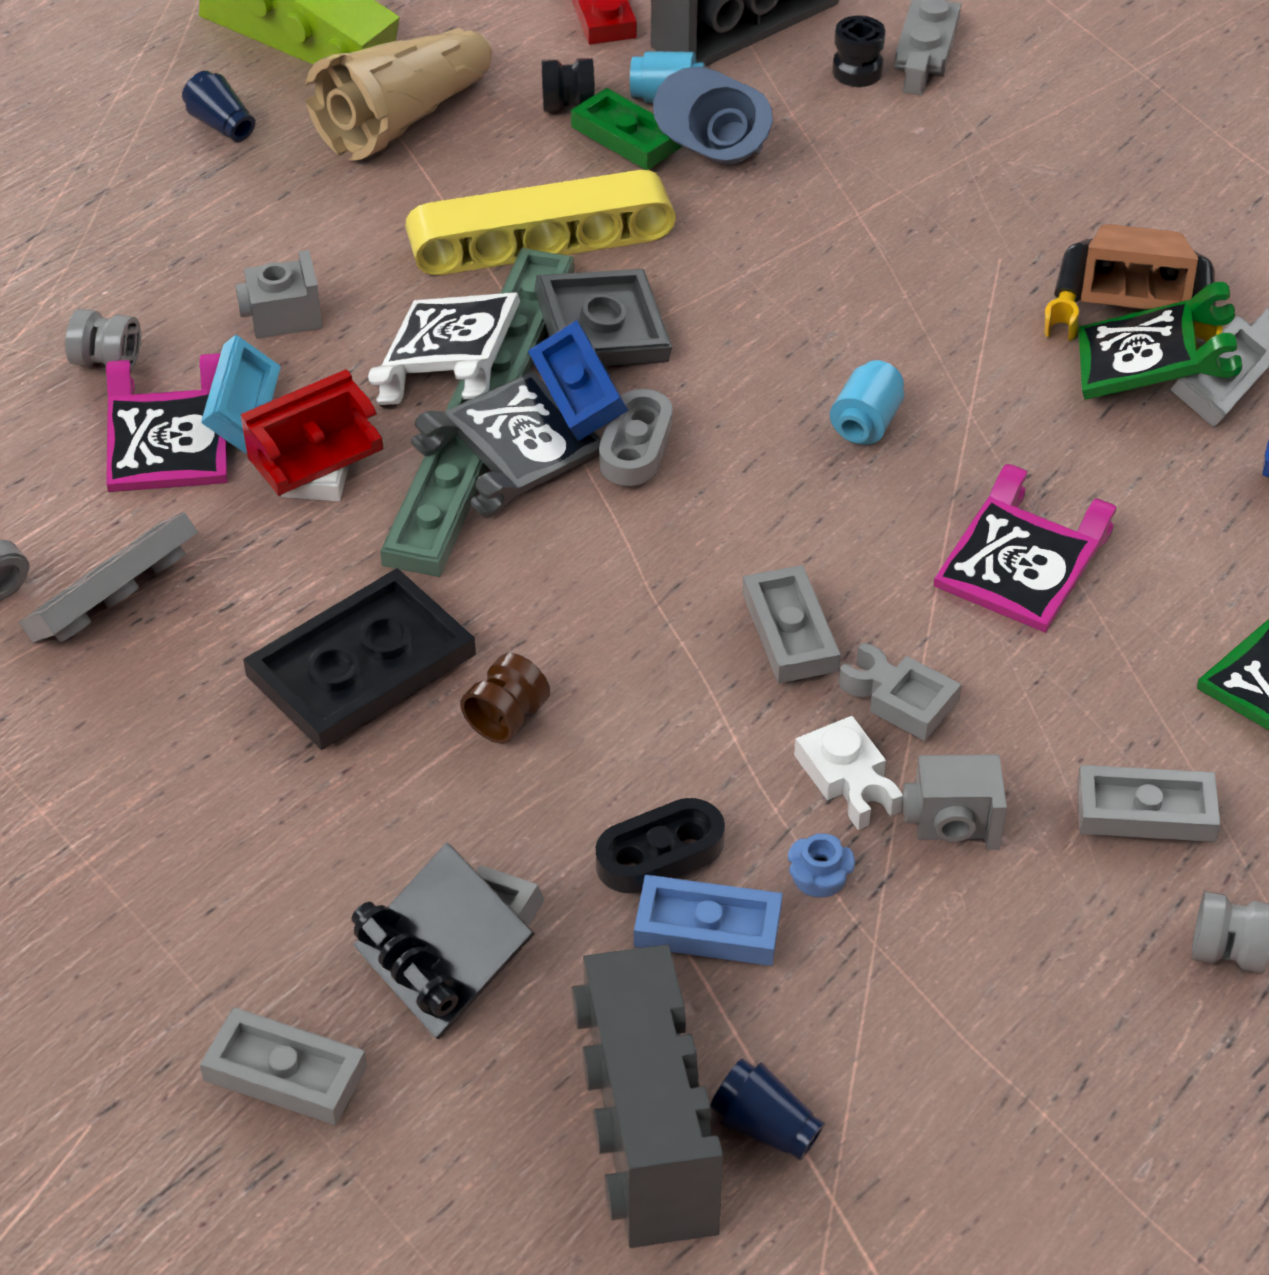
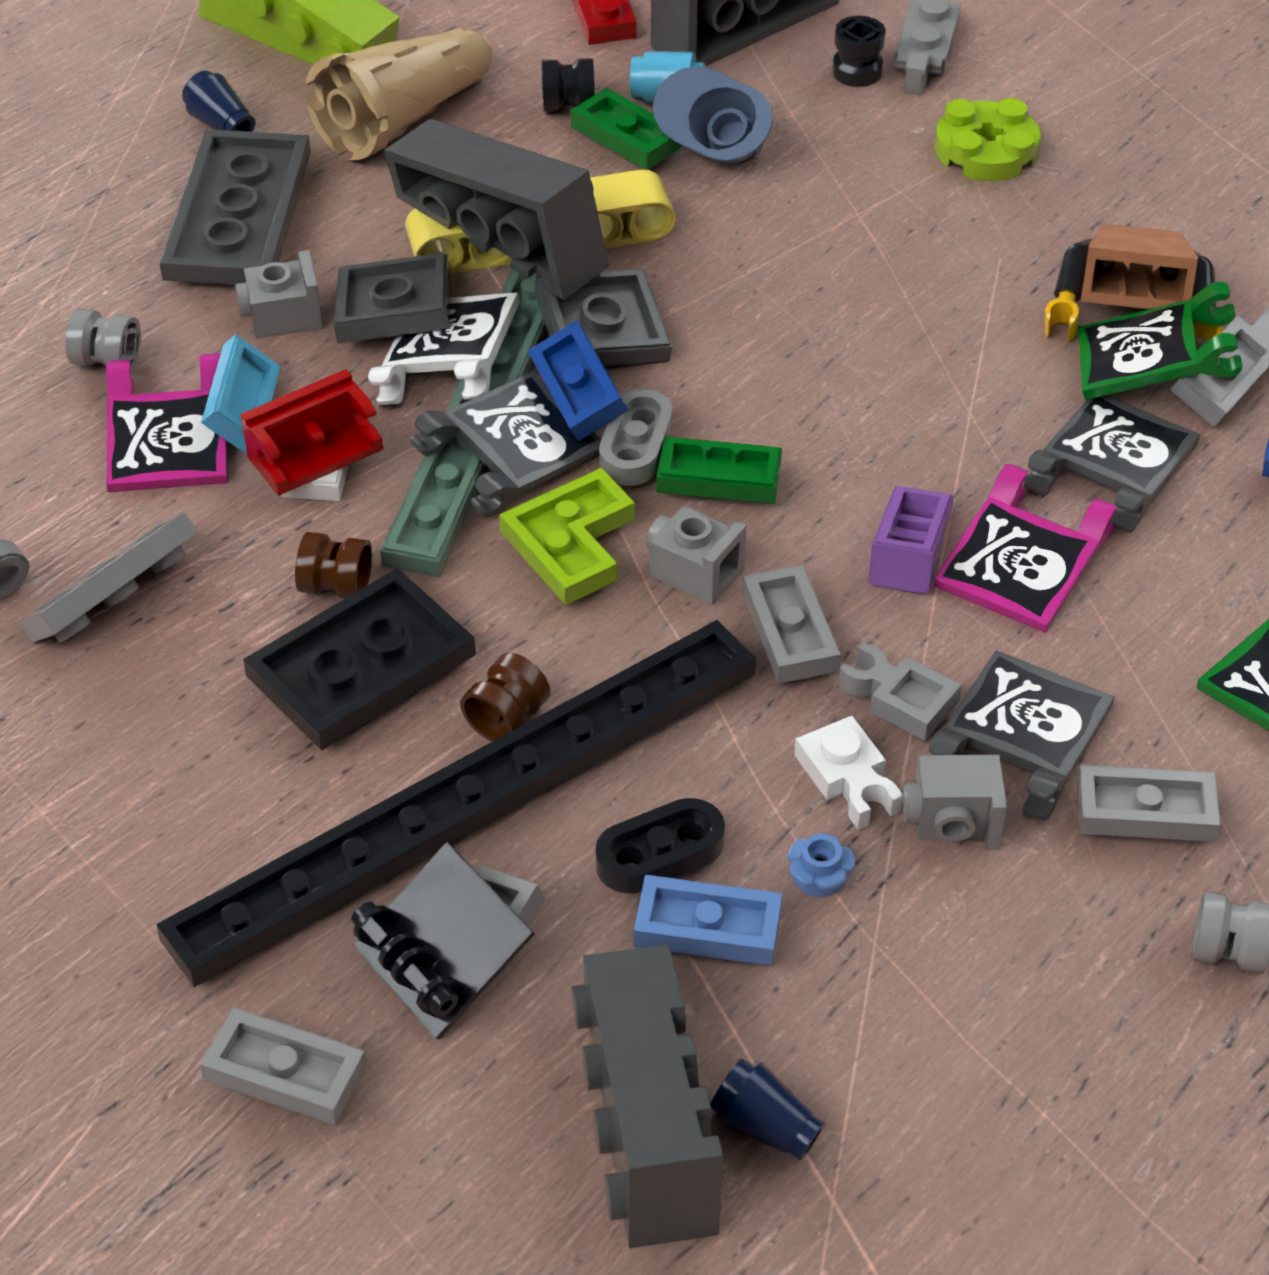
(235, 206): none -> dark grey plate
(332, 565): none -> reddish brown wheel
(393, 298): none -> dark grey tile
(451, 803): none -> black plate
(504, 199): none -> dark grey wedge
(560, 532): none -> lime plate
(696, 553): none -> light grey brick
(719, 470): none -> green plate
(868, 402): medium azure brick -> none
(910, 545): none -> medium lavender slope
(967, 125): none -> lime plate
(1029, 721): none -> flag
(1117, 449): none -> flag

